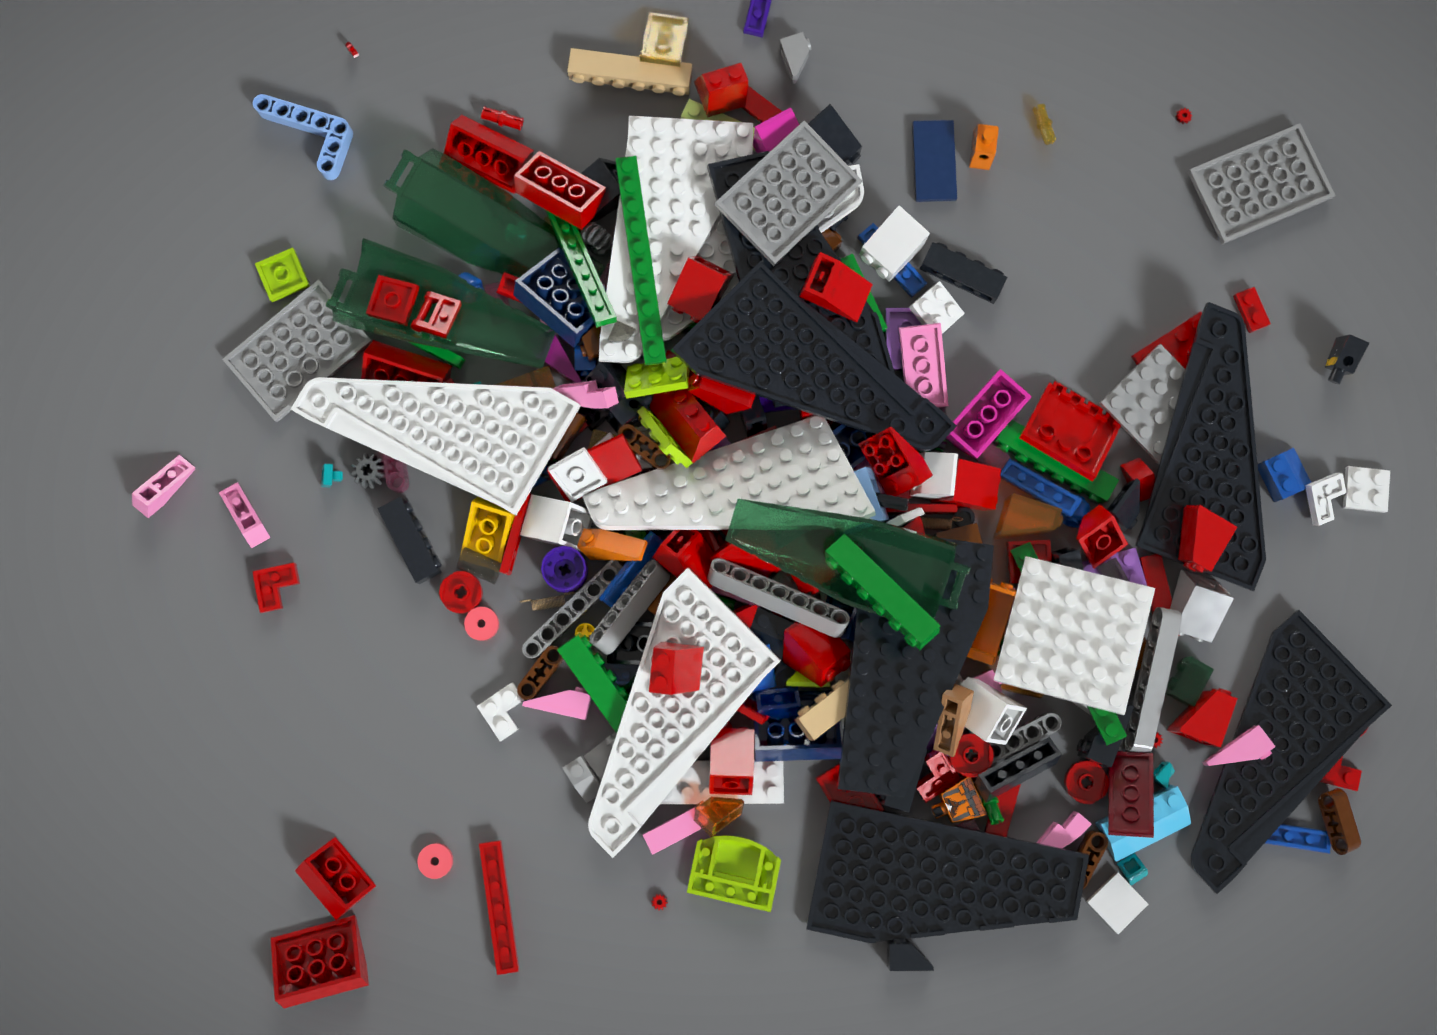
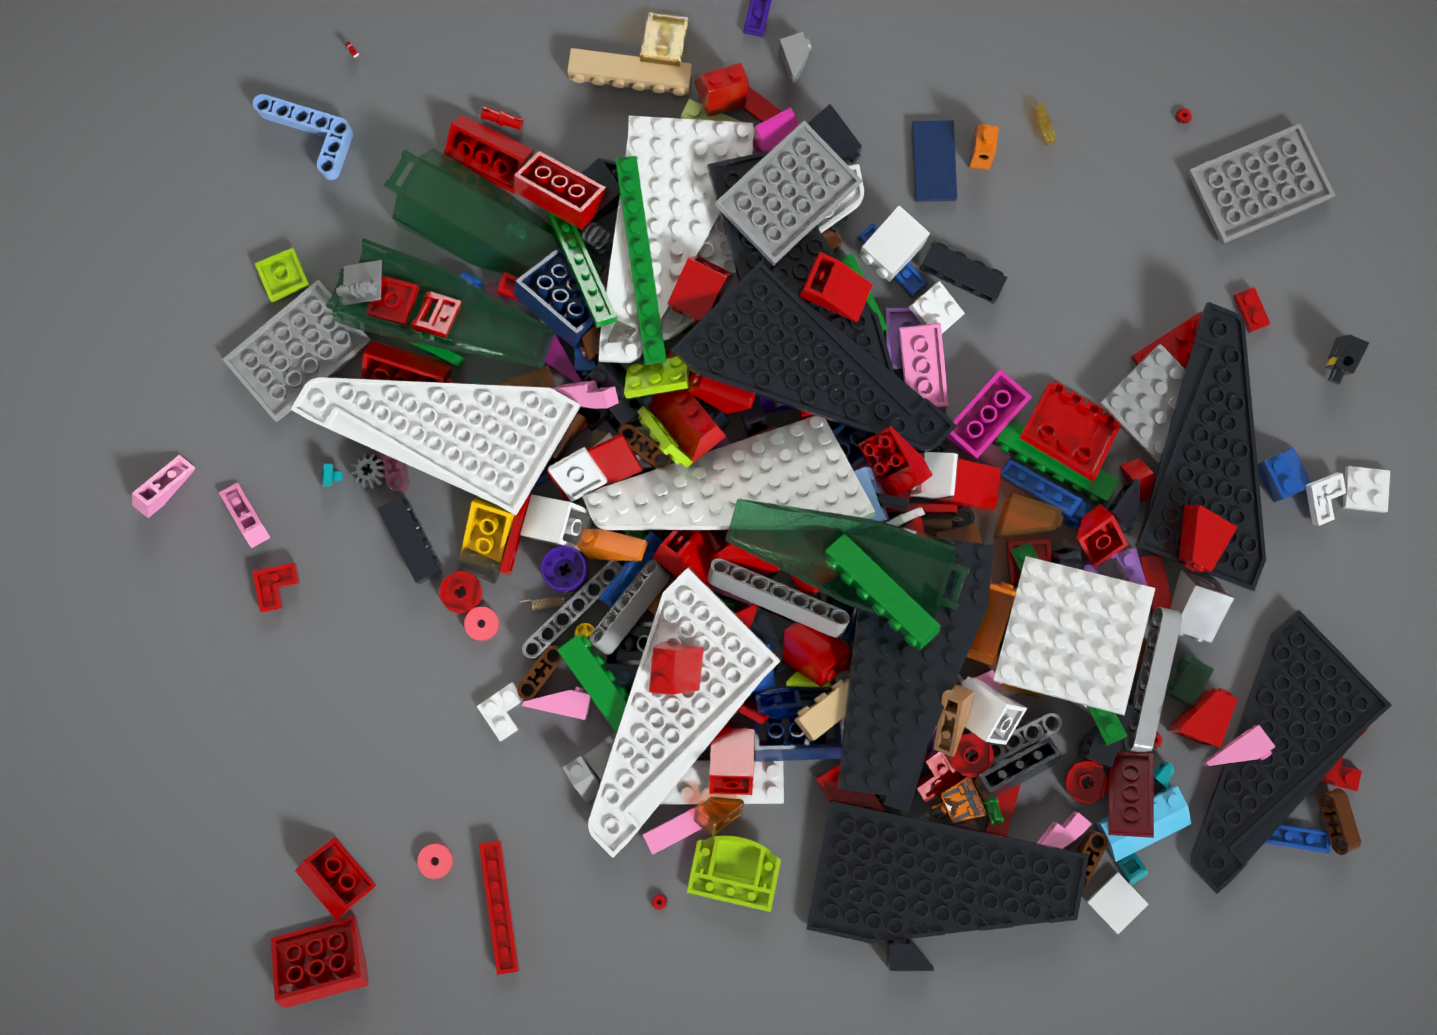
(361, 283): none -> light grey hinge

